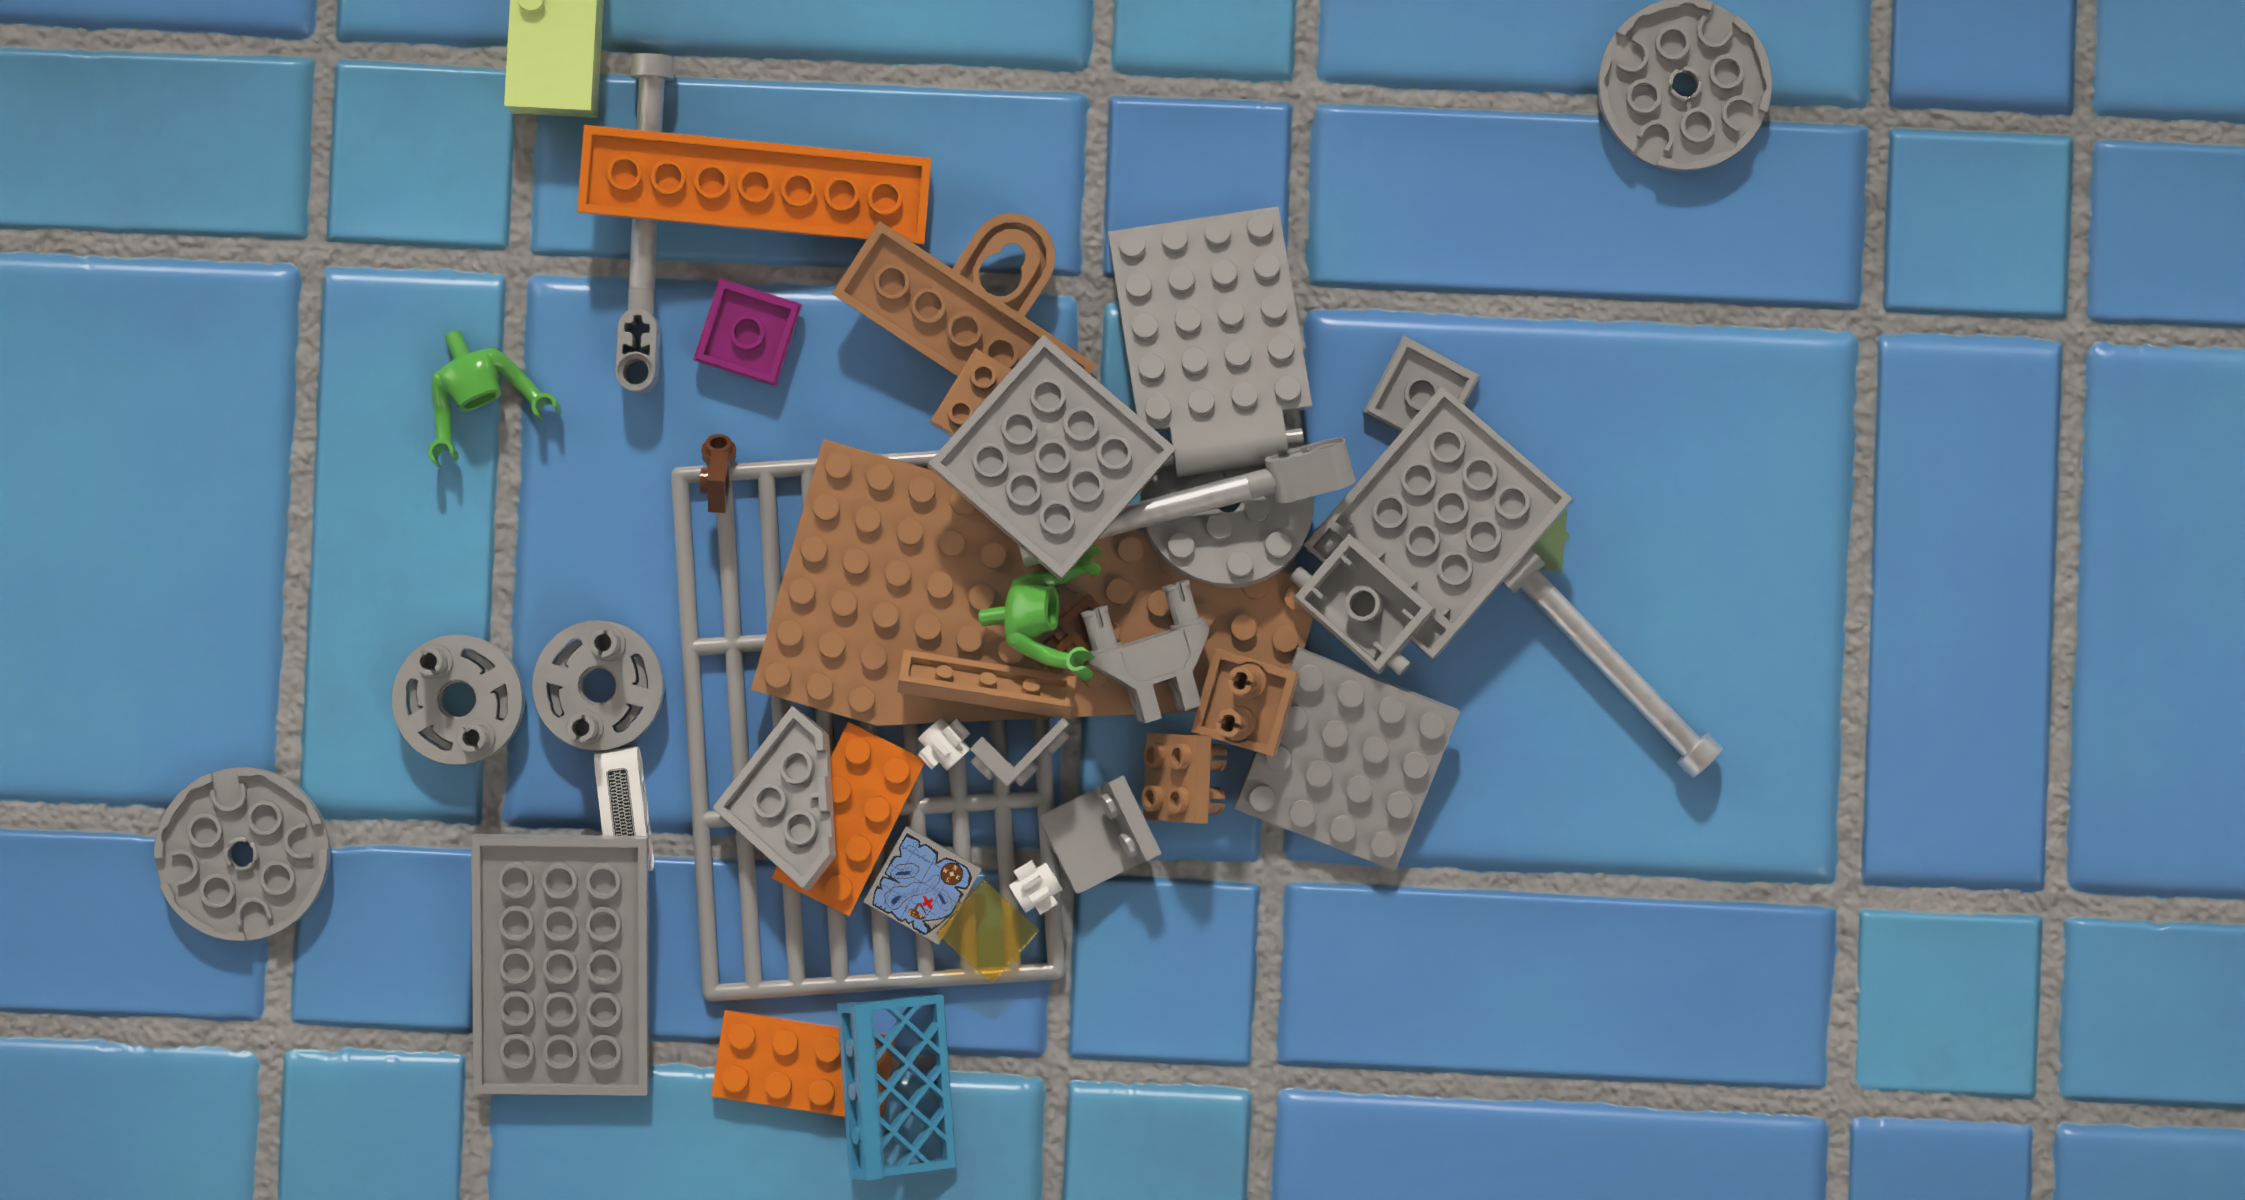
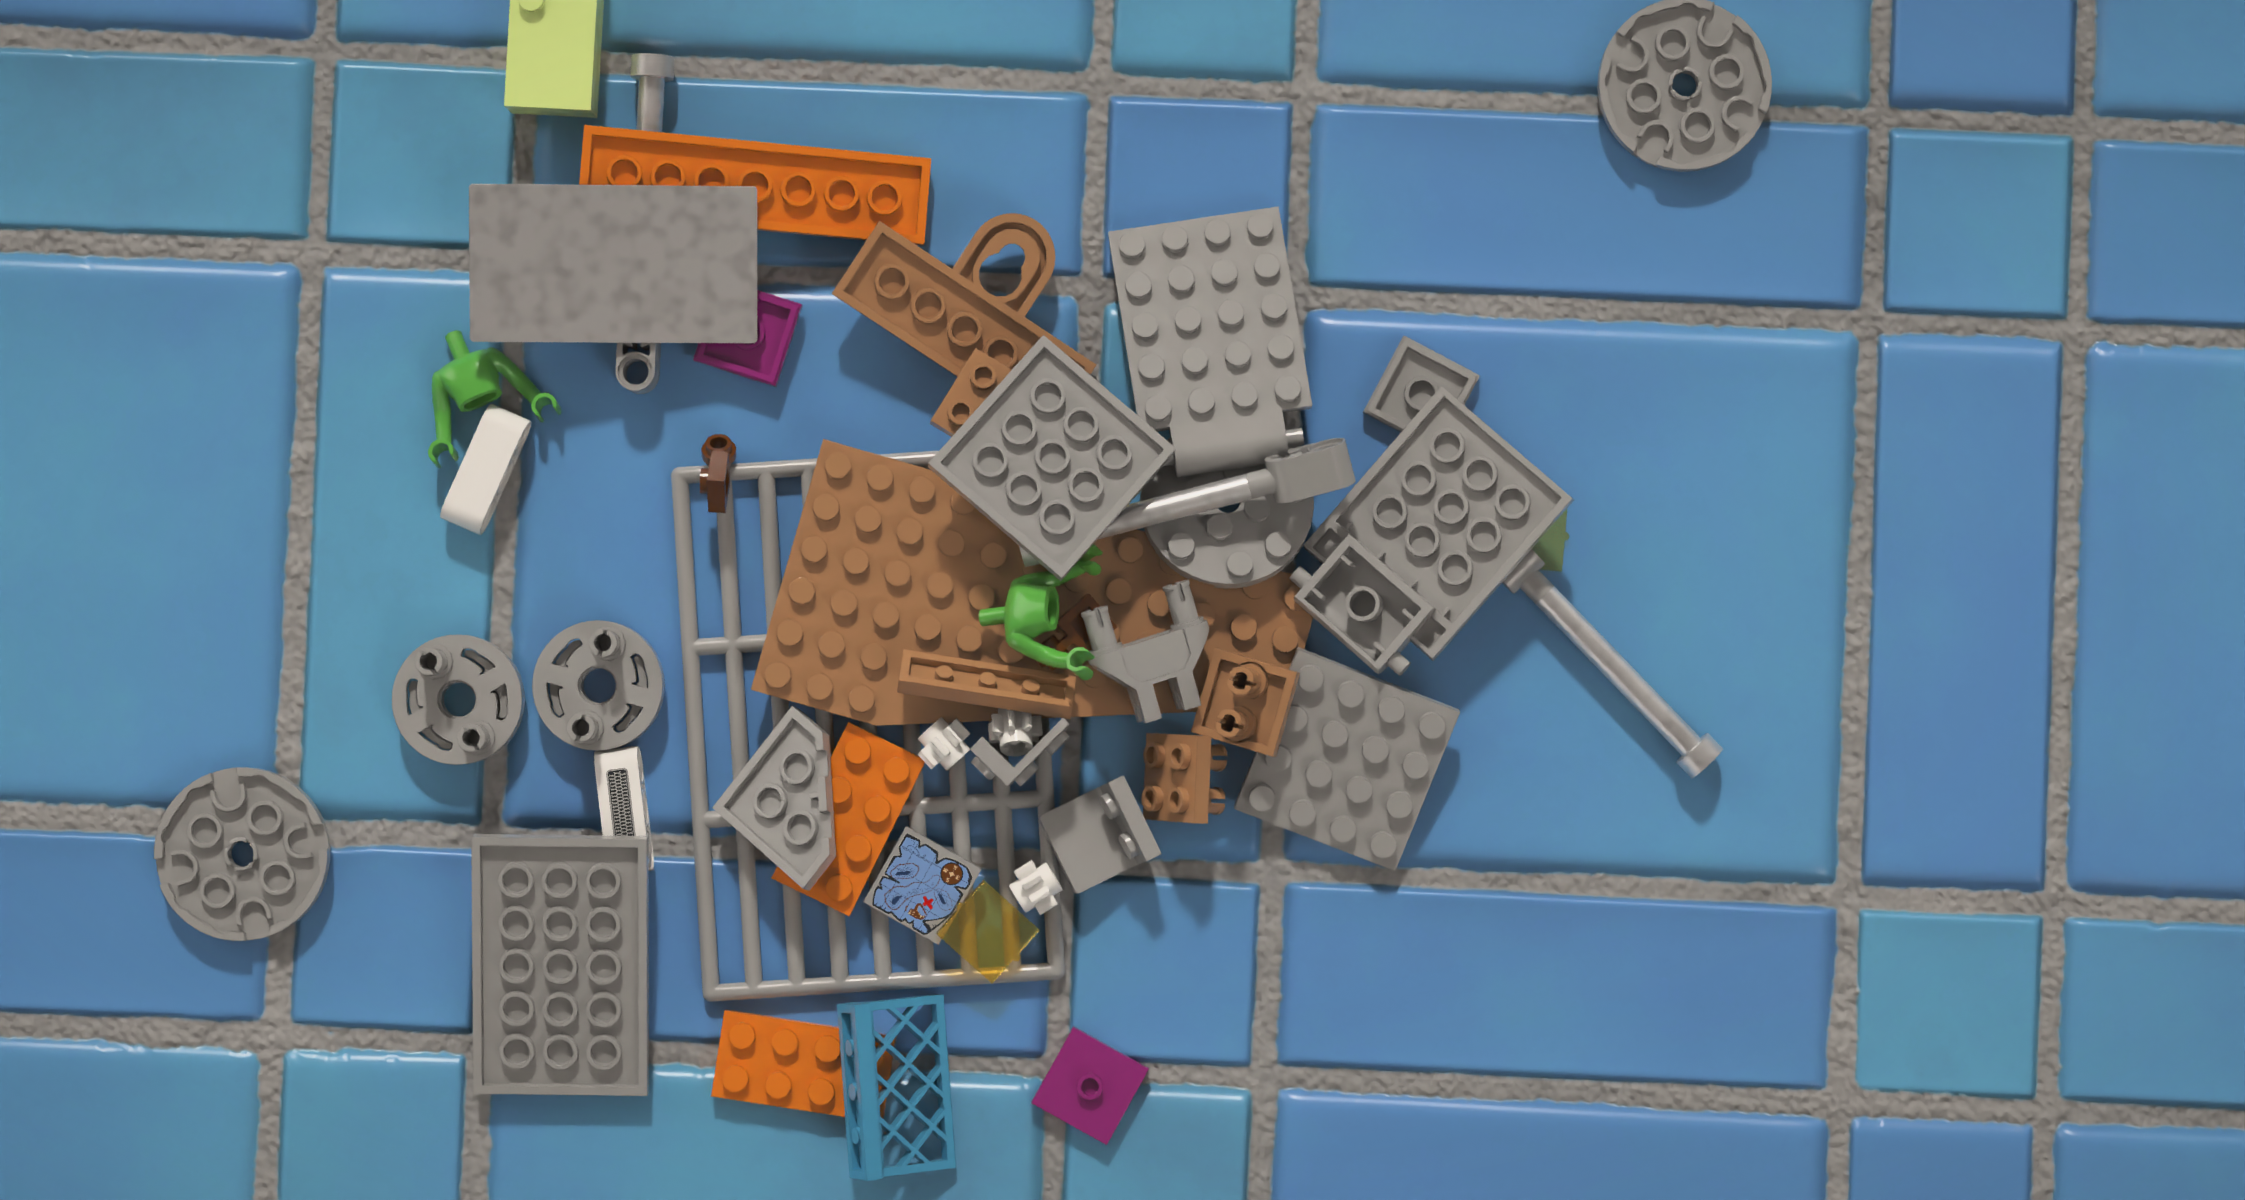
(485, 469): none -> white beam
(613, 263): none -> flat silver piece
(1015, 731): none -> white gear
(1090, 1085): none -> magenta plate

